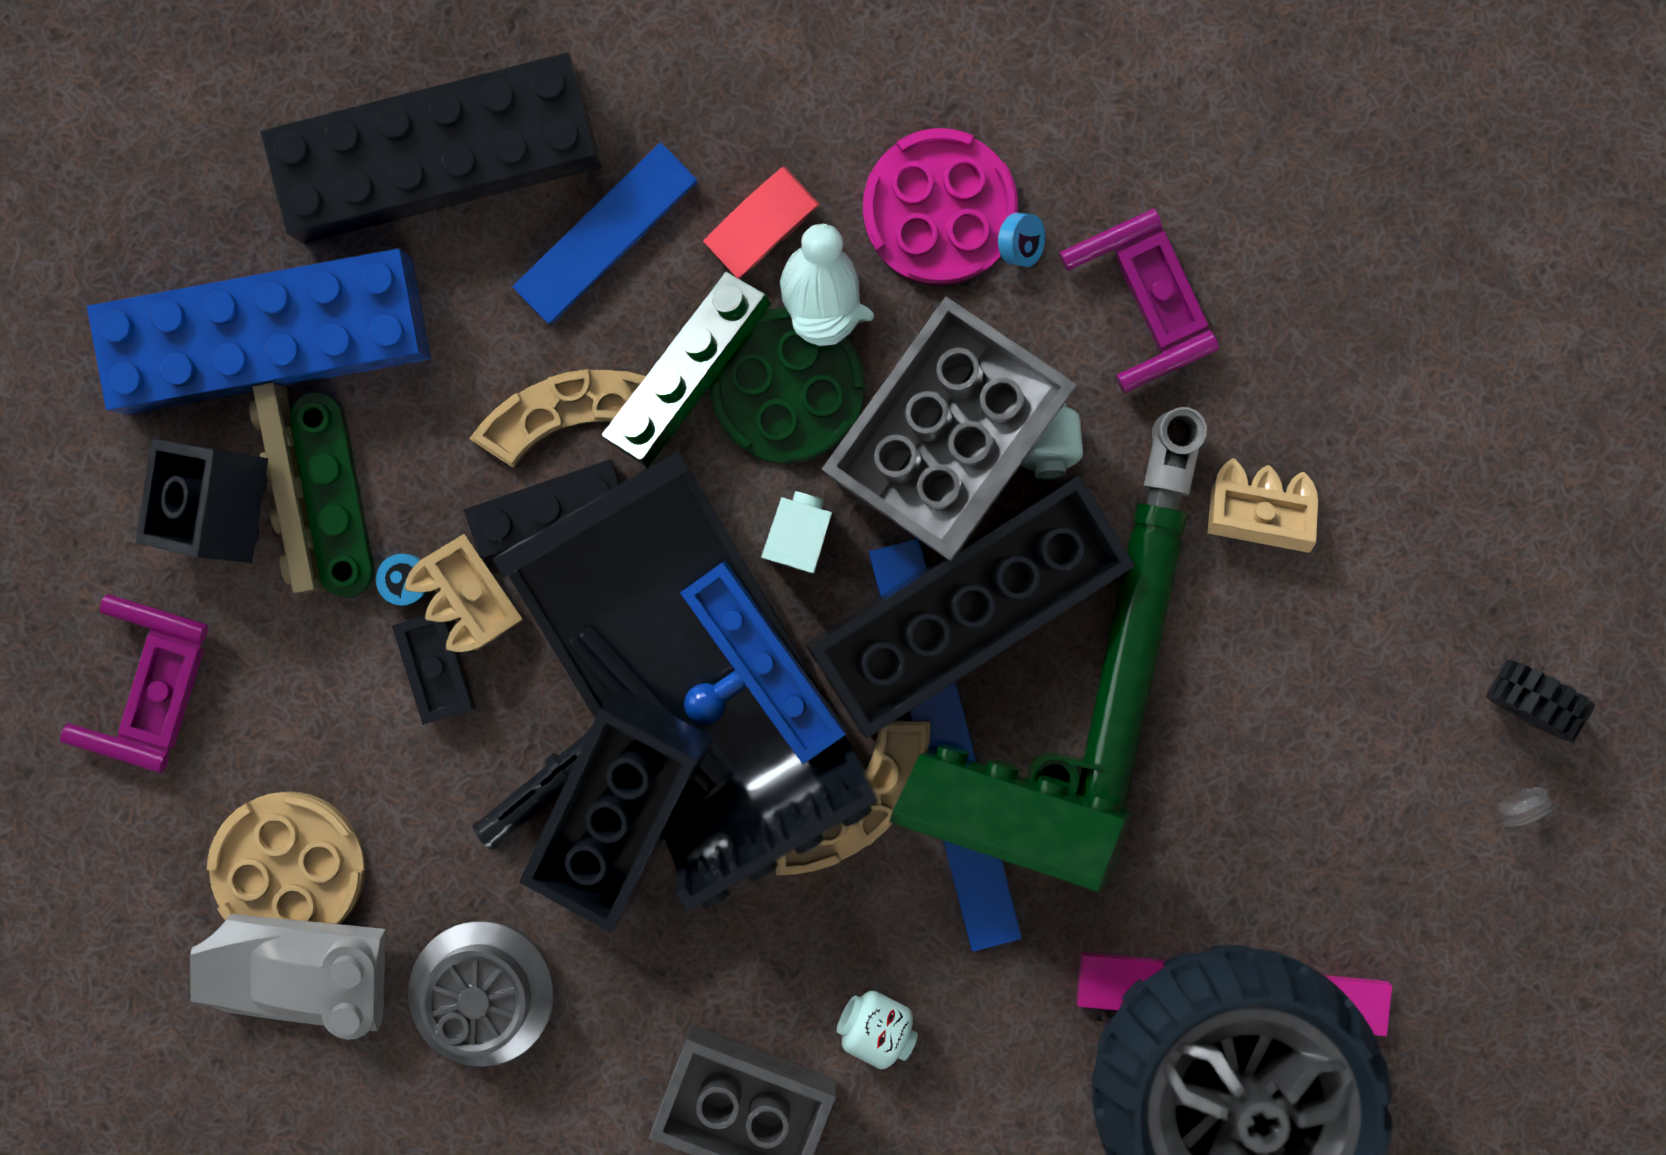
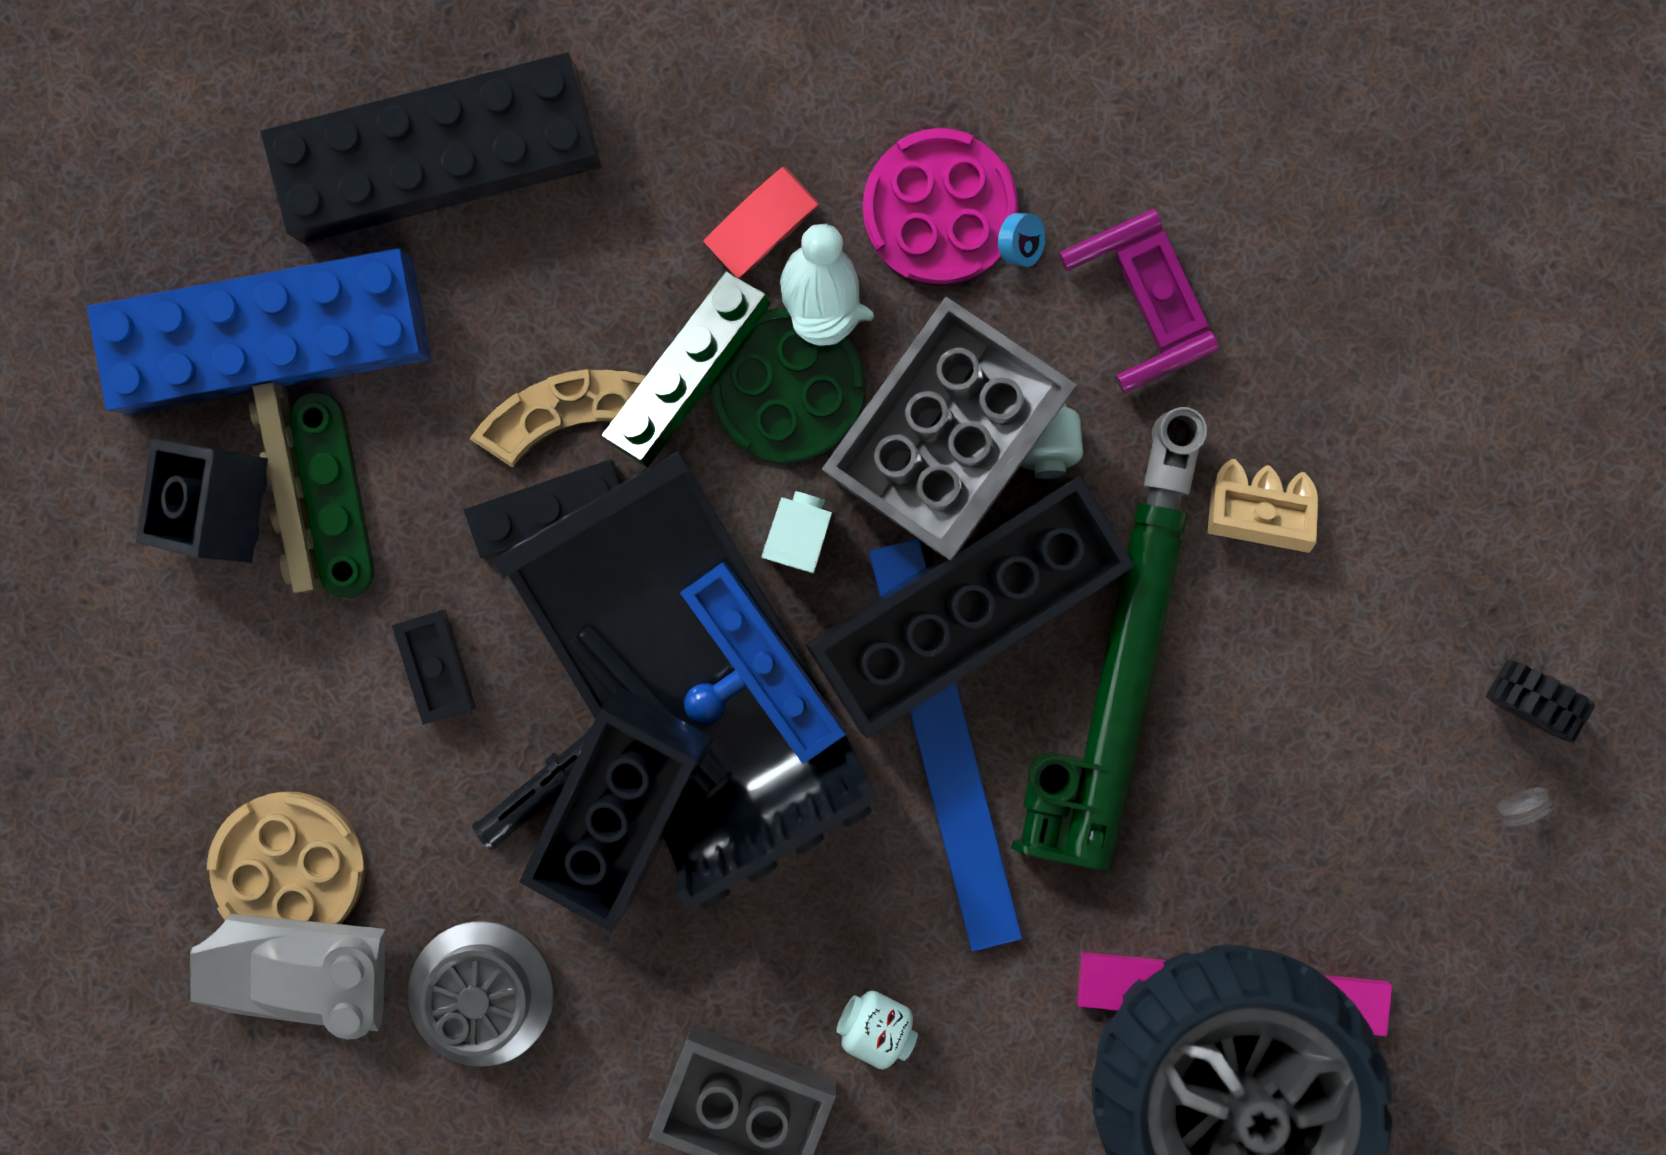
(158, 690): magenta plate -> none
(392, 579): dark azure tile -> none
(464, 594): tan plate -> none
(605, 234): blue tile -> none
(890, 766): tan tile -> none
(1014, 816): dark green slope -> none

